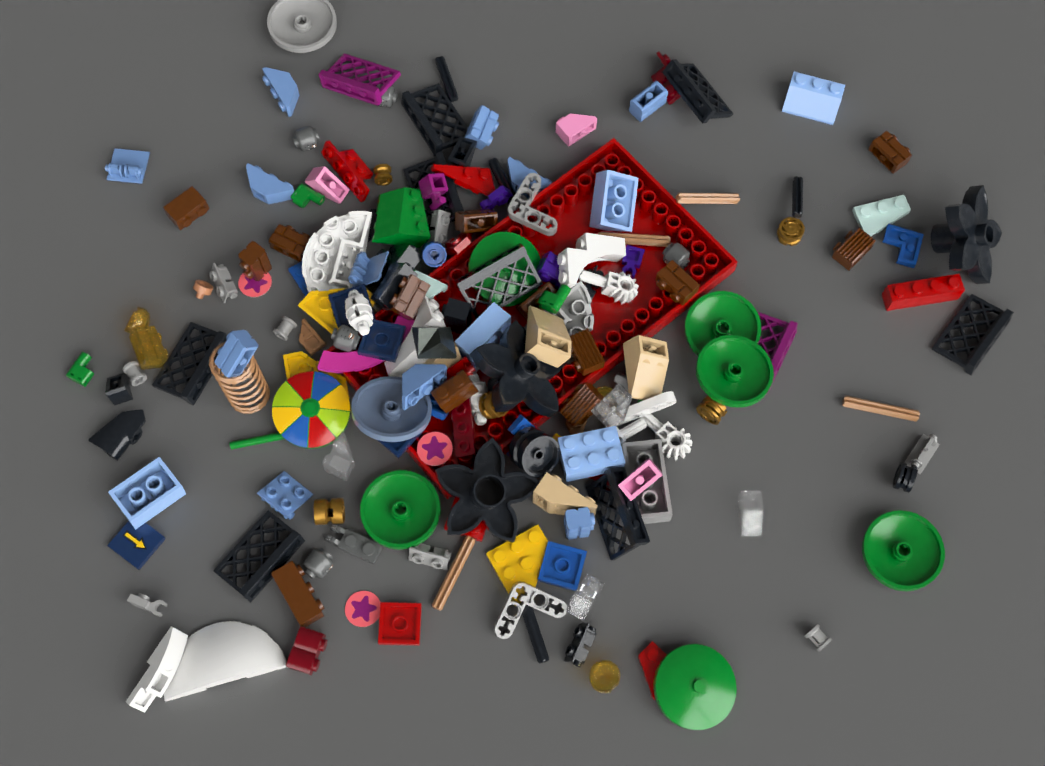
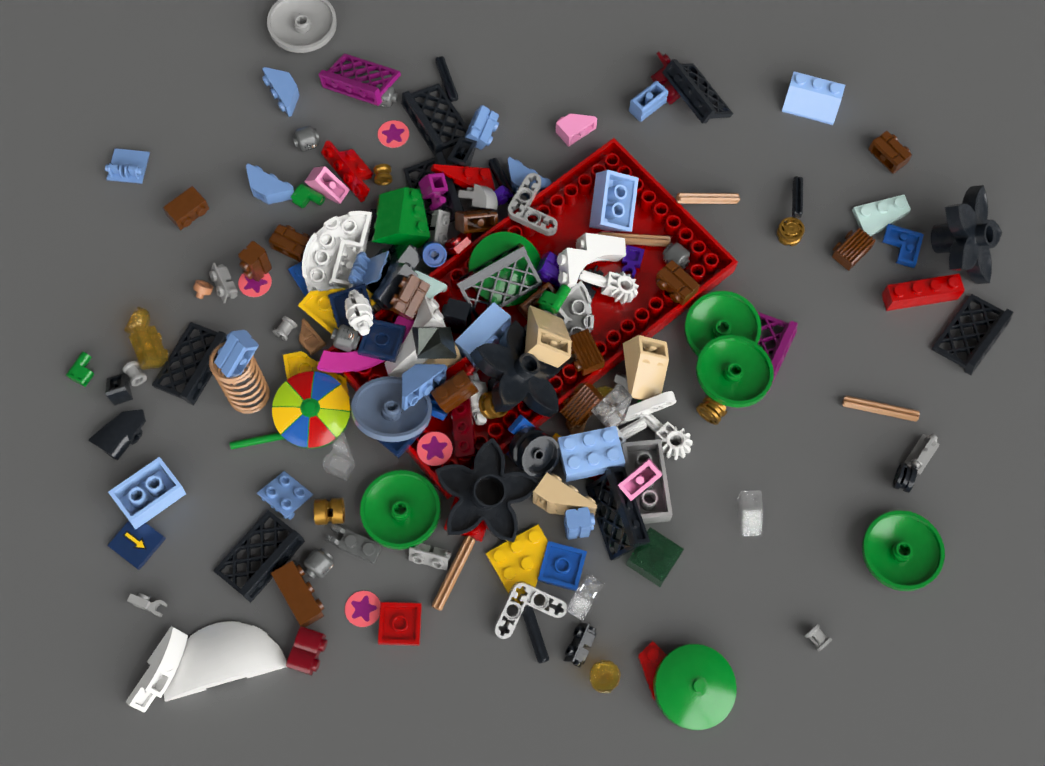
(393, 134): none -> coral sticker
(481, 196): none -> light grey brick
(656, 558): none -> clear green brick

